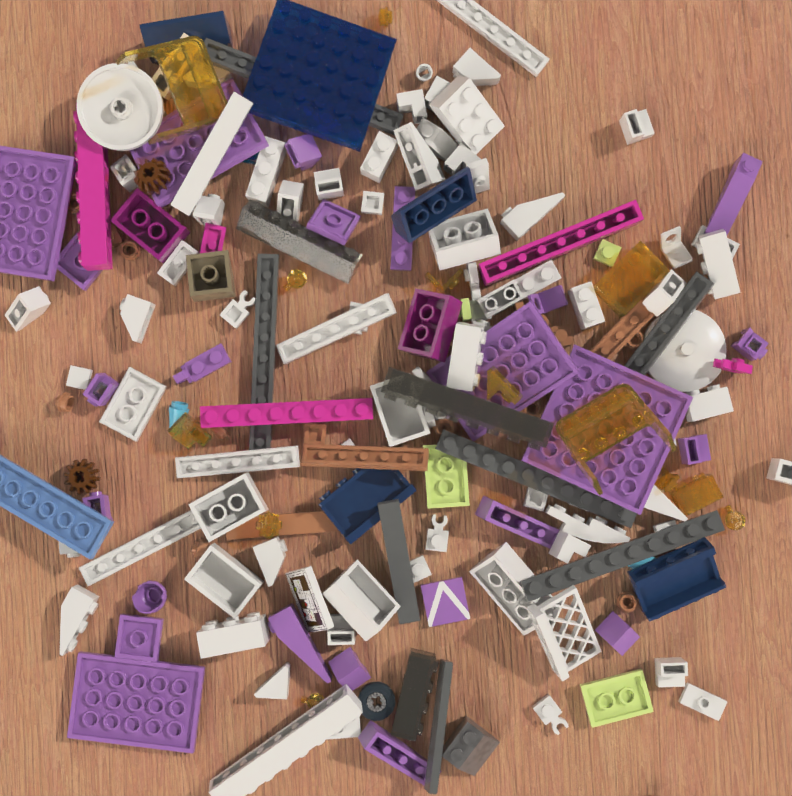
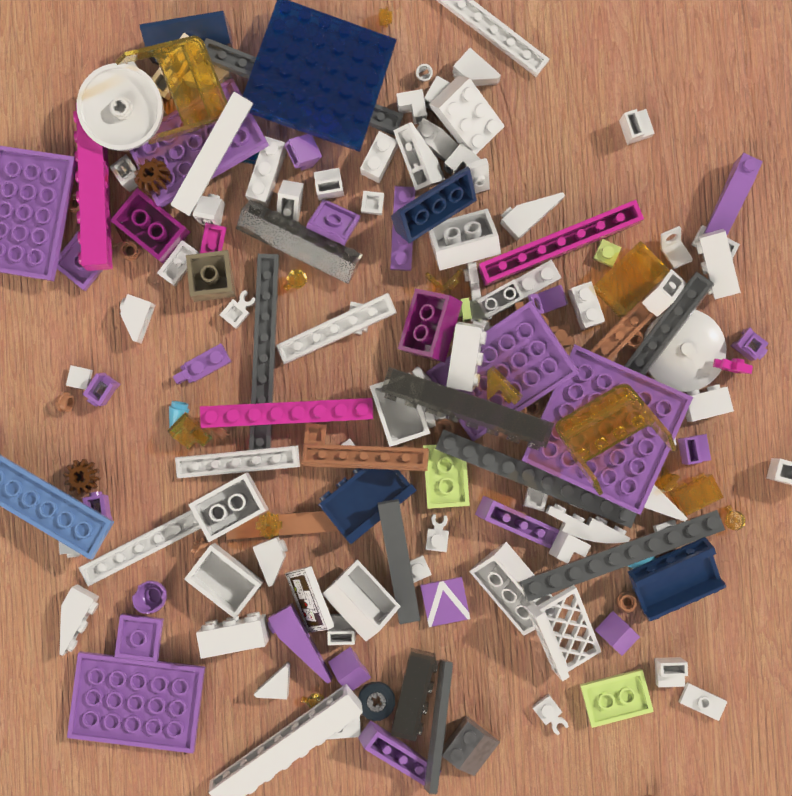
(27, 308): white slope -> none
(133, 404): white tile -> none

